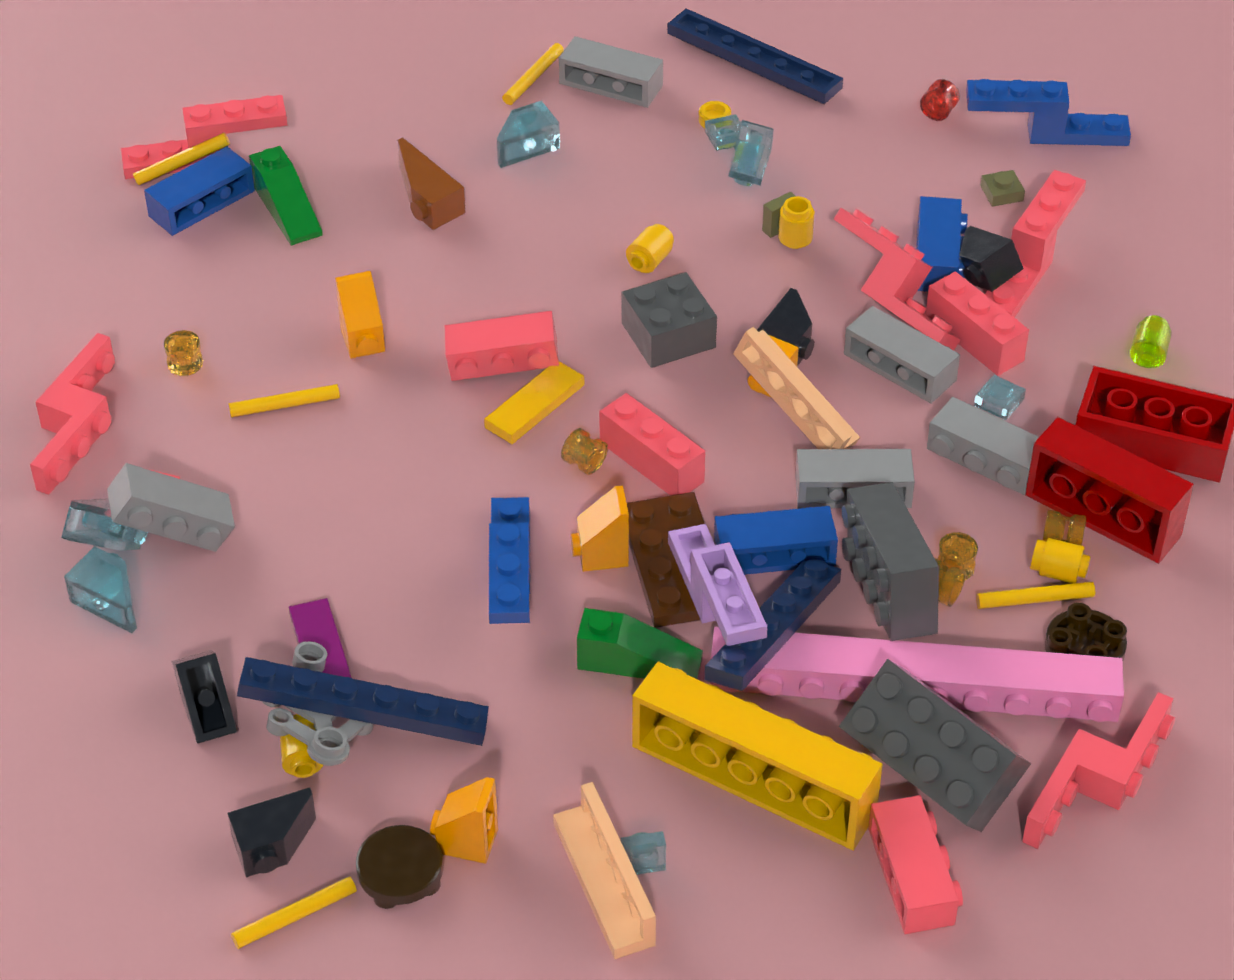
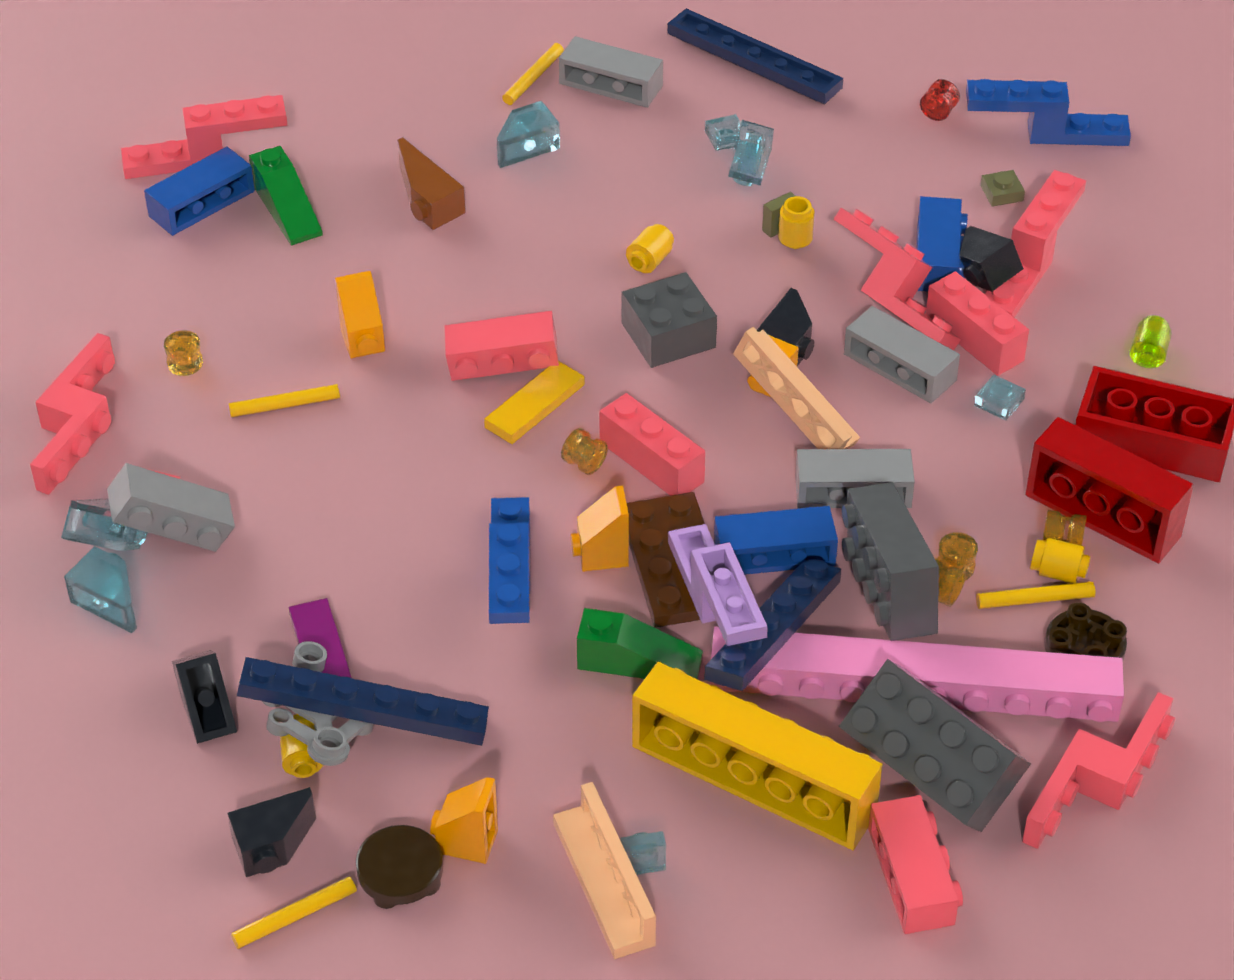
(181, 159): yellow bar -> none
(713, 110): yellow tile -> none
(982, 443): light grey brick -> none

